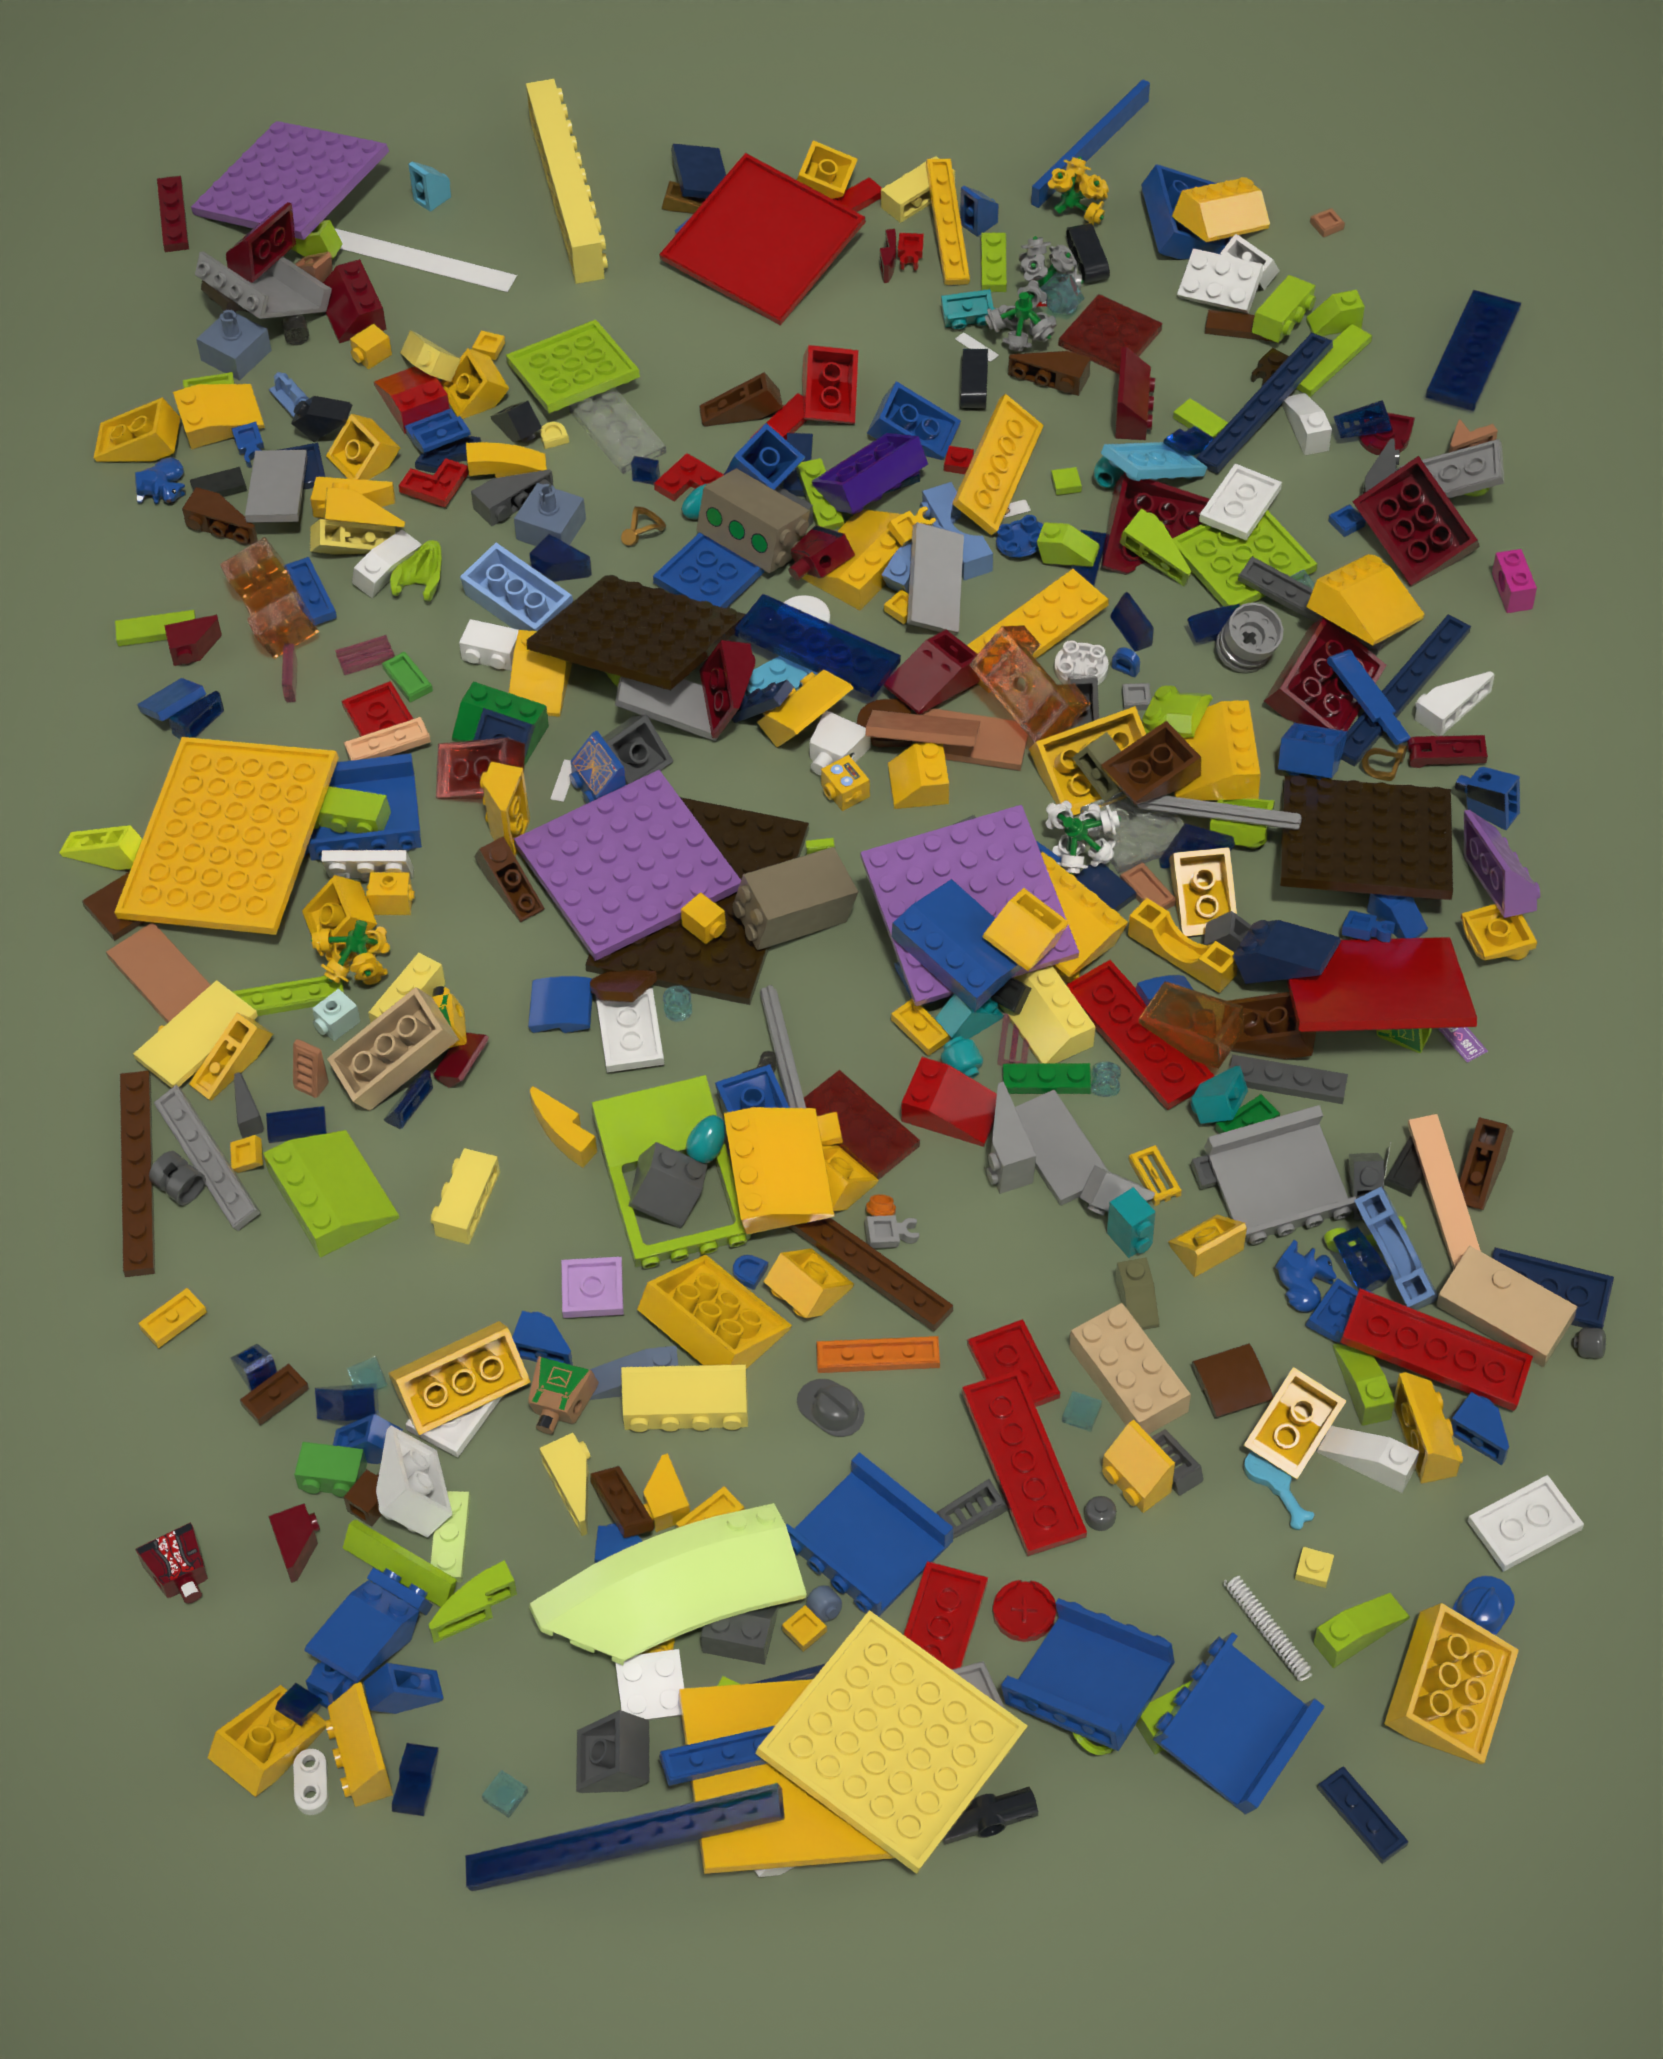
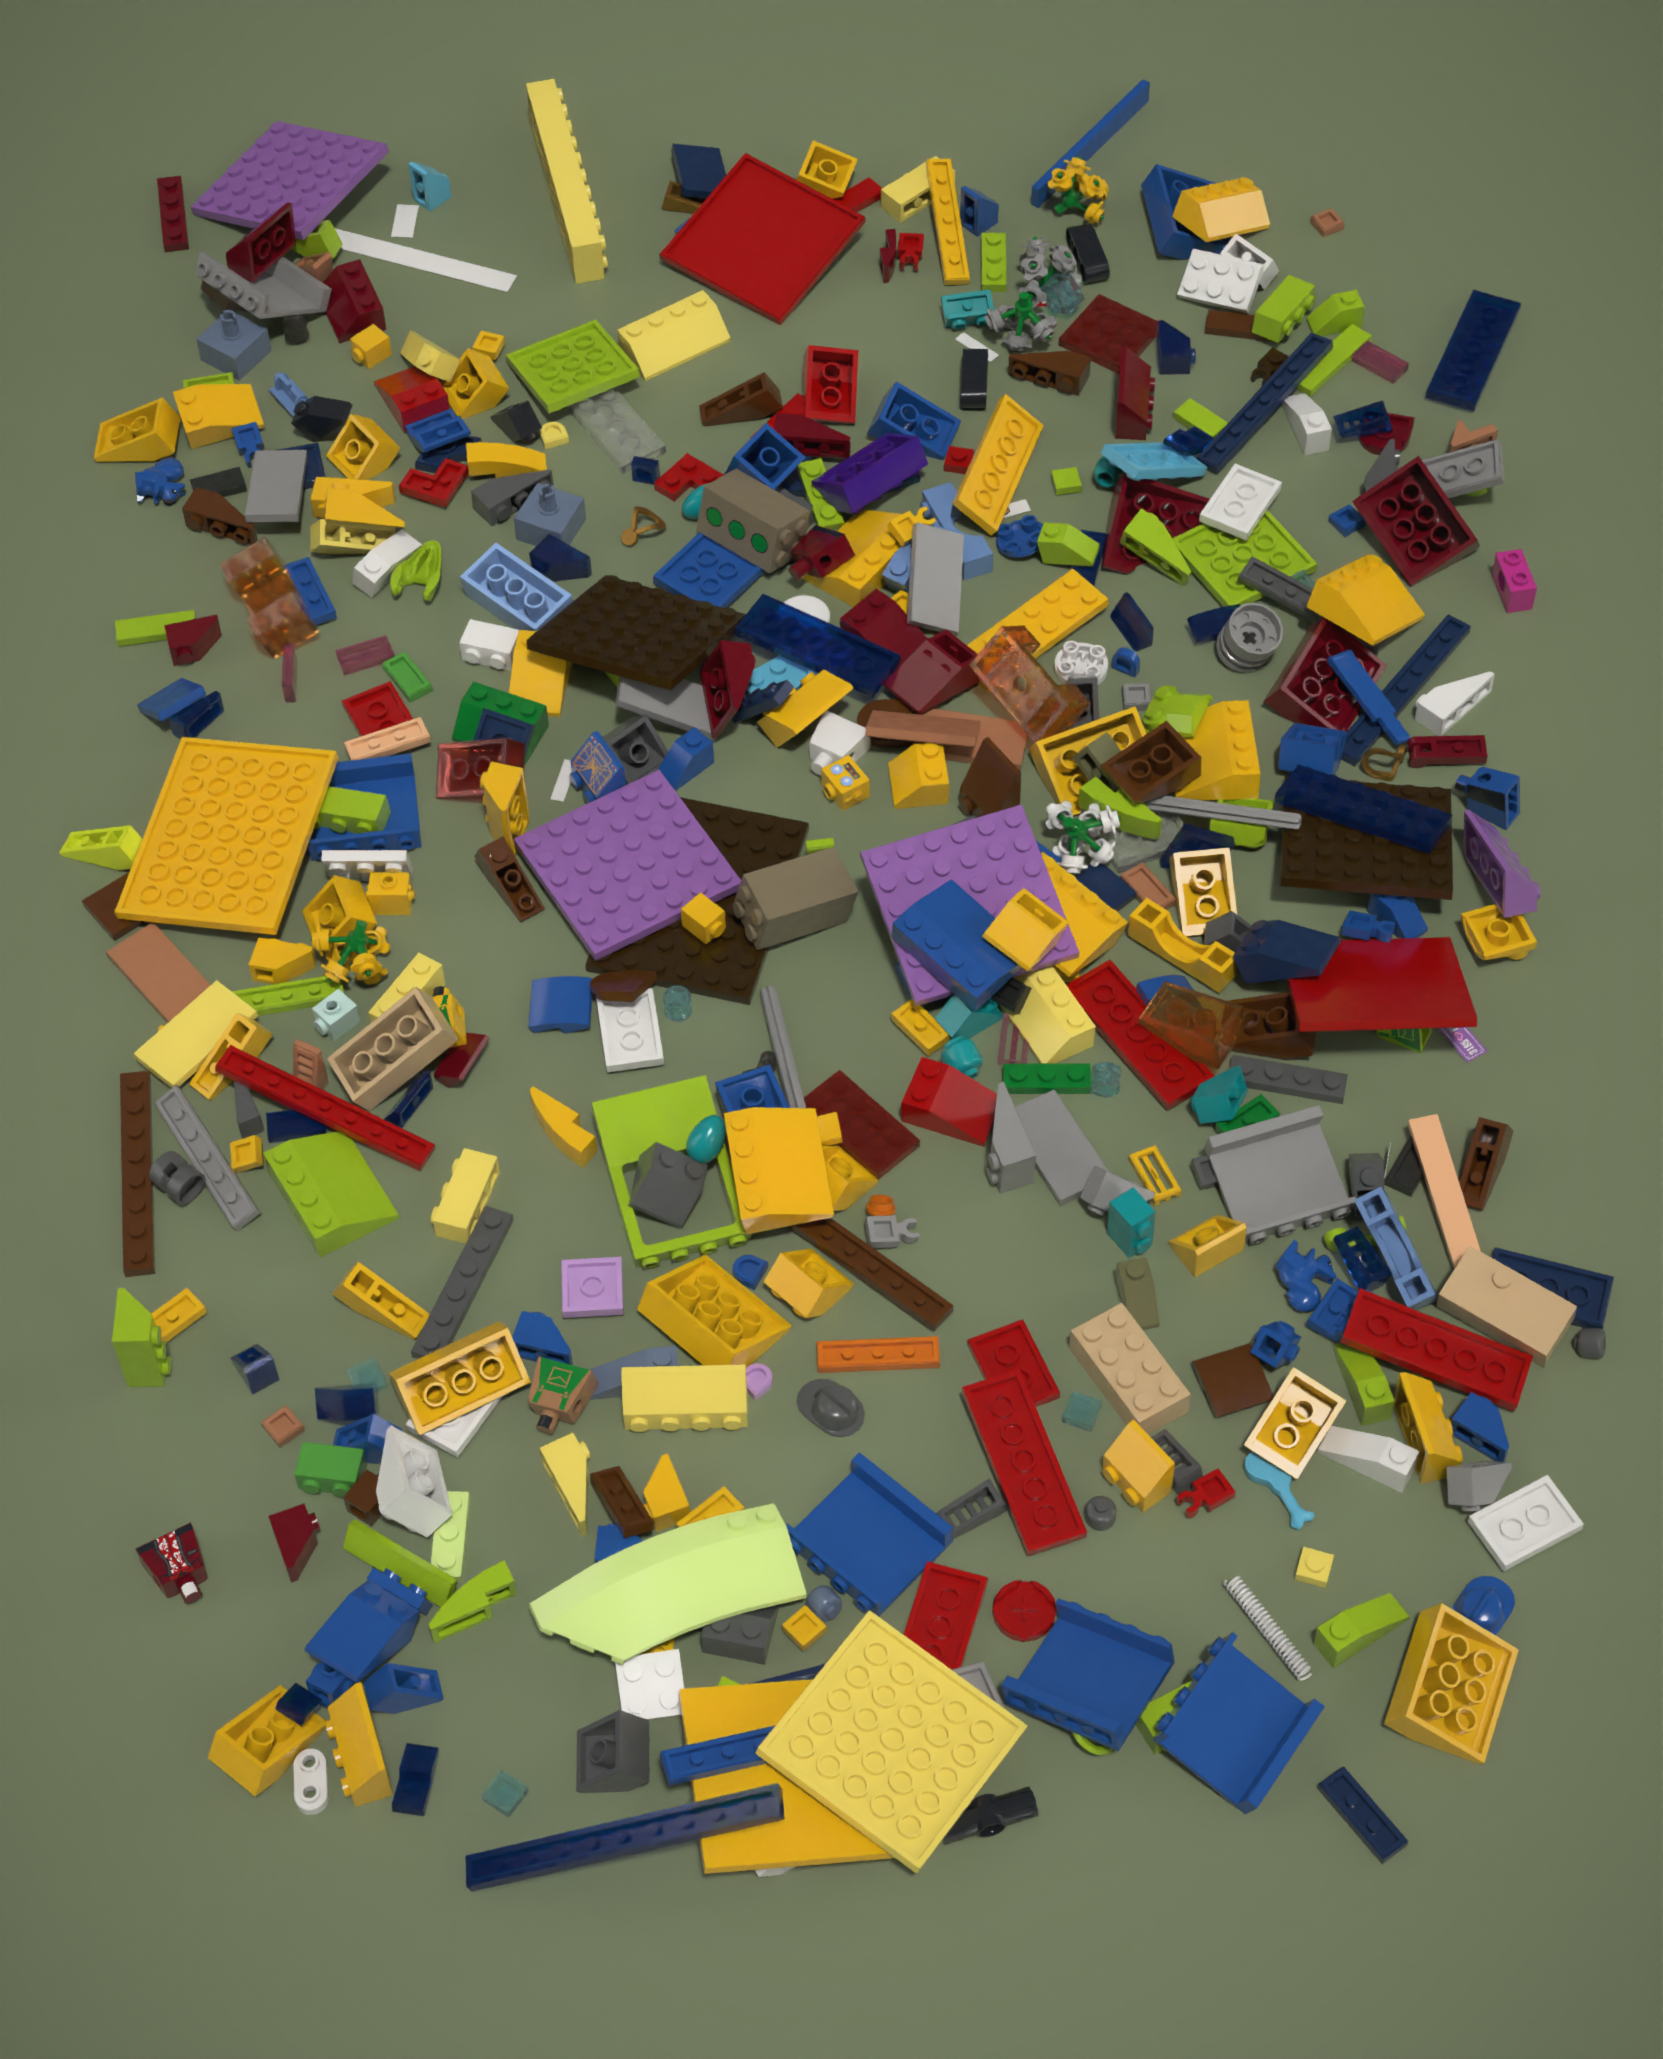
(139, 1343): none -> lime slope
(274, 1394): reddish brown plate -> none
(280, 961): none -> yellow slope
(282, 1426): none -> nougat tile
(325, 1108): none -> red tile
(380, 1301): none -> yellow slope
(404, 220): none -> white sticker
(463, 1282): none -> dark grey plate
(673, 335): none -> light yellow slope
(687, 758): none -> blue slope
(758, 1379): none -> lavender tile
(812, 437): none -> dark red slope
(883, 623): none -> dark red slope
(990, 783): none -> reddish brown slope
(1134, 818): none -> lime slope
(1174, 350): none -> clear blue slope
(1209, 1490): none -> red plate
(1268, 1346): none -> blue brick
(1364, 808): none -> clear blue plate
(1380, 362): none -> clear pink tile
(1476, 1483): none -> light grey slope

